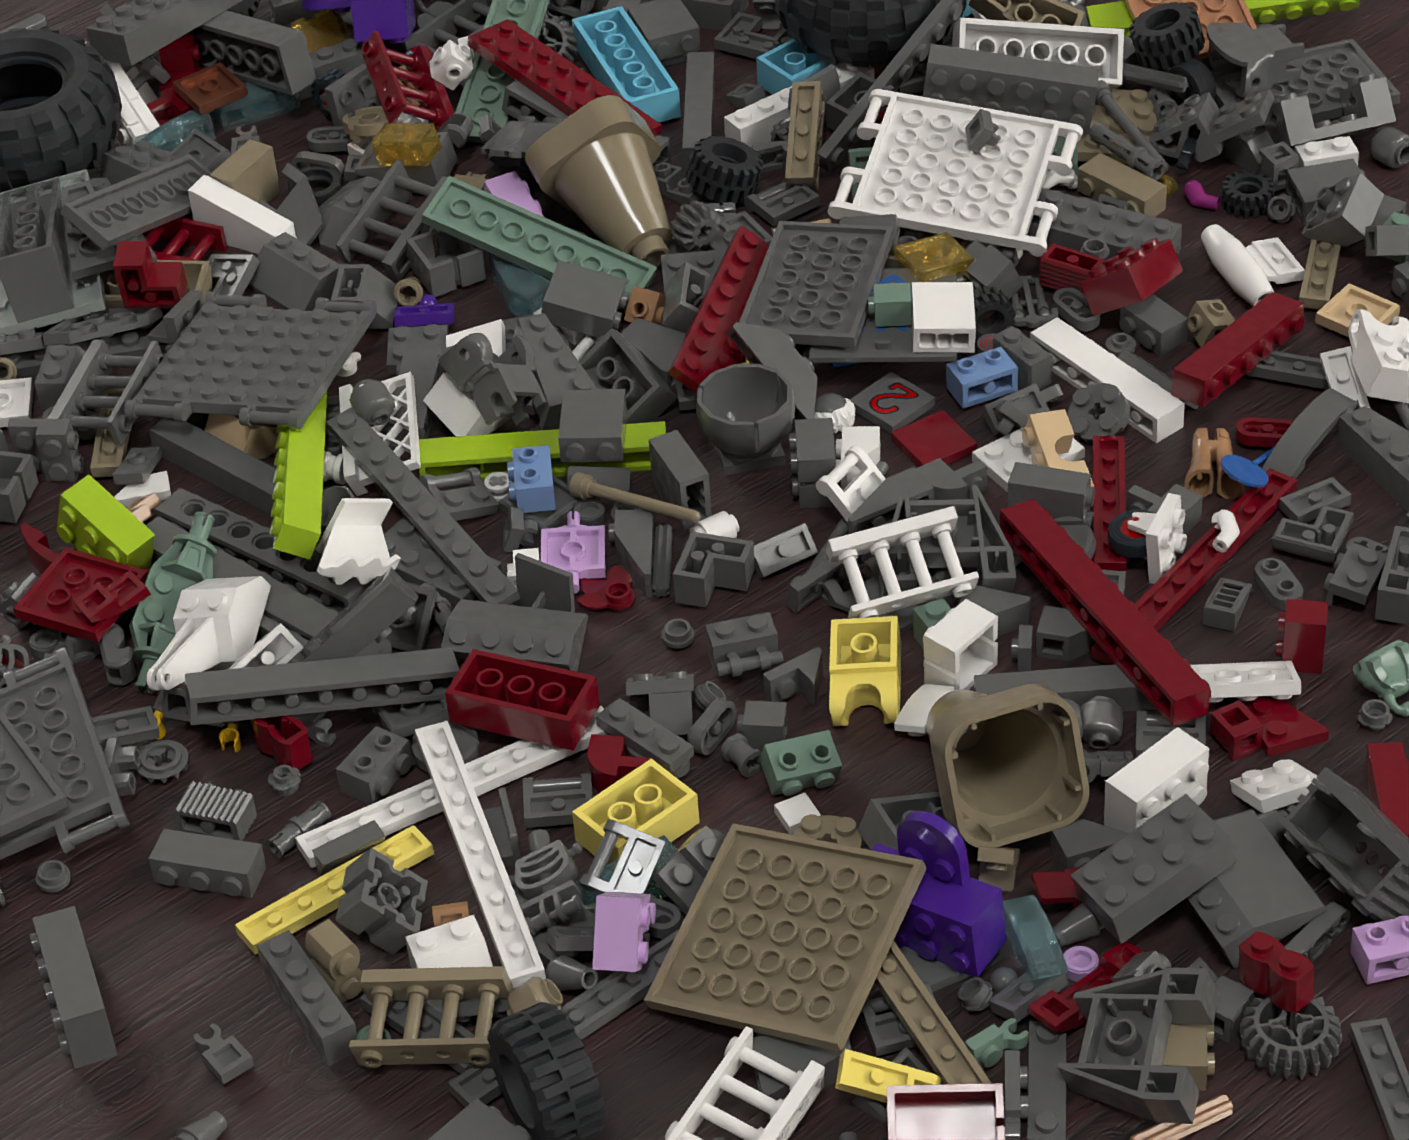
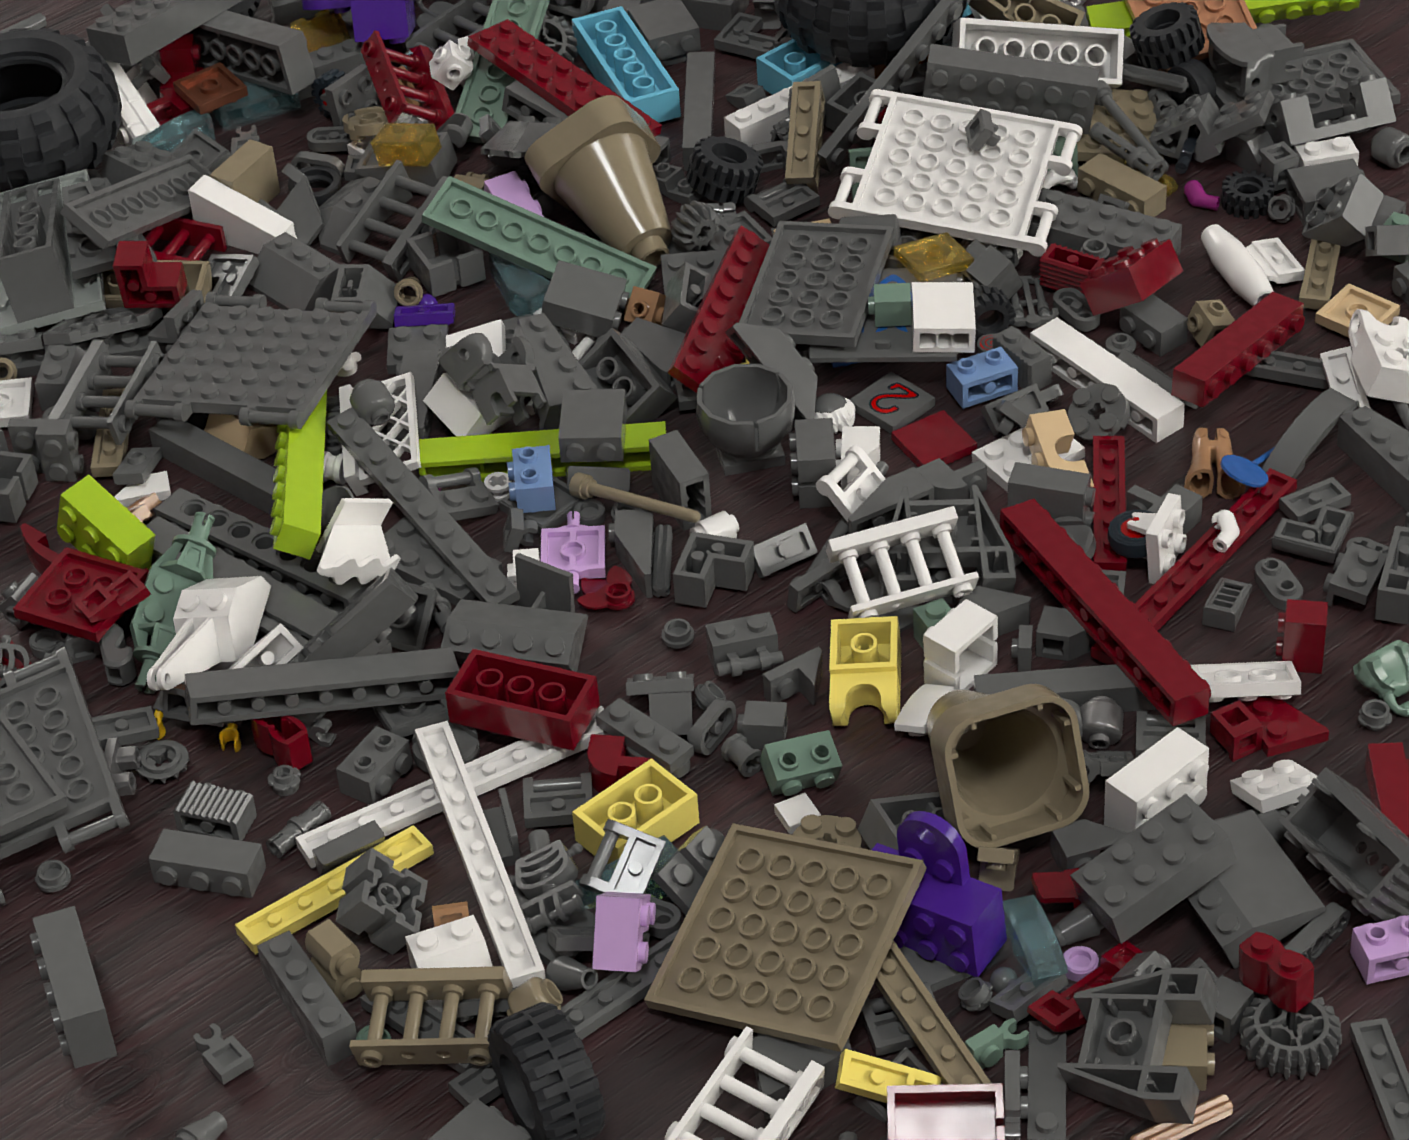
(1261, 431): dark red plate -> none

